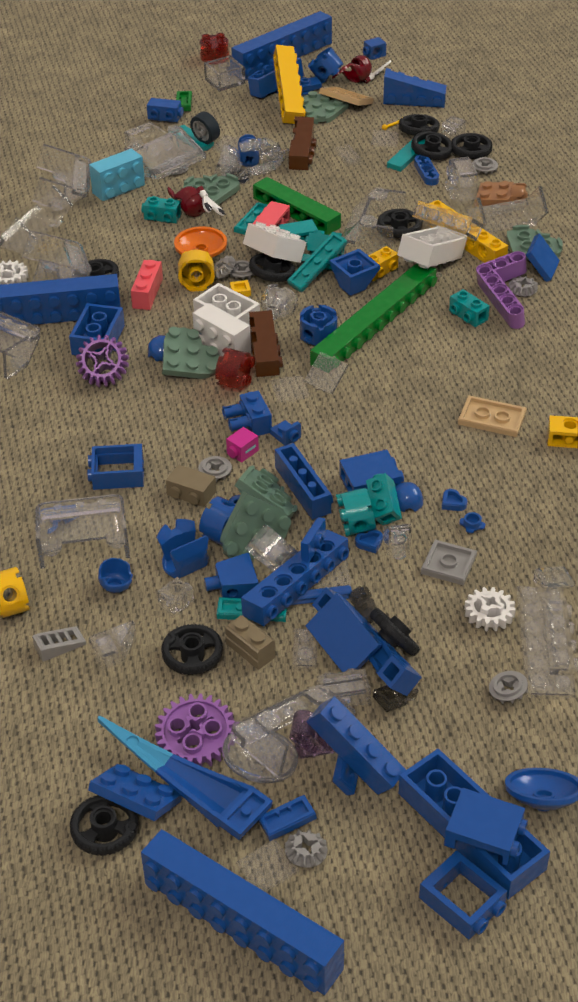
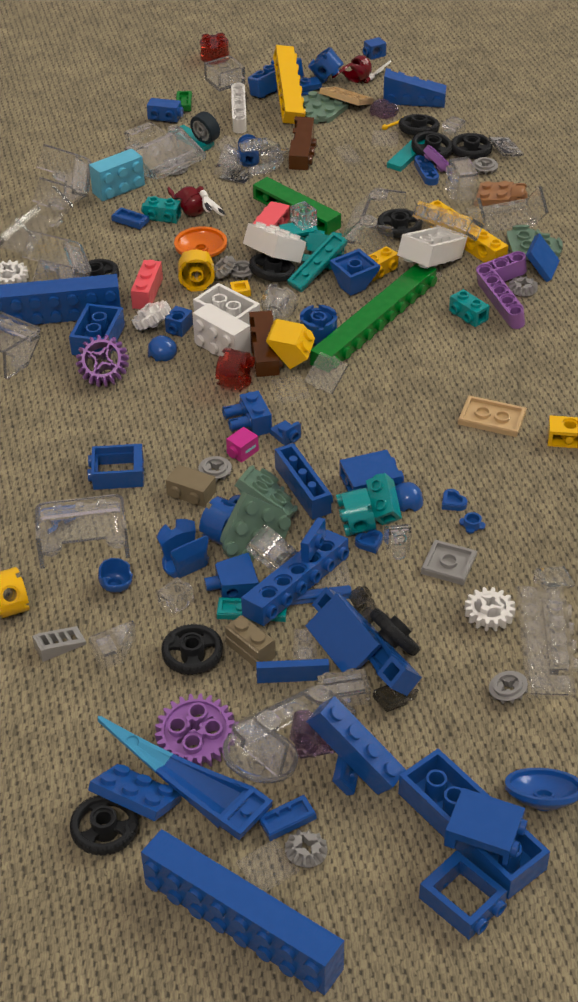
(130, 218): none -> blue plate
(151, 315): none -> white gear
(178, 321): none -> blue brick
(187, 356): sand green plate -> none
(217, 187): sand green plate -> none
(238, 108): none -> white beam
(250, 217): teal tile -> none
(290, 341): none -> yellow slope
(291, 670): none -> blue tile
(303, 215): none -> clear brick
(304, 34): blue brick -> none
(383, 109): none -> hair
(431, 154): none -> medium lavender plate
(505, 146): none -> piece

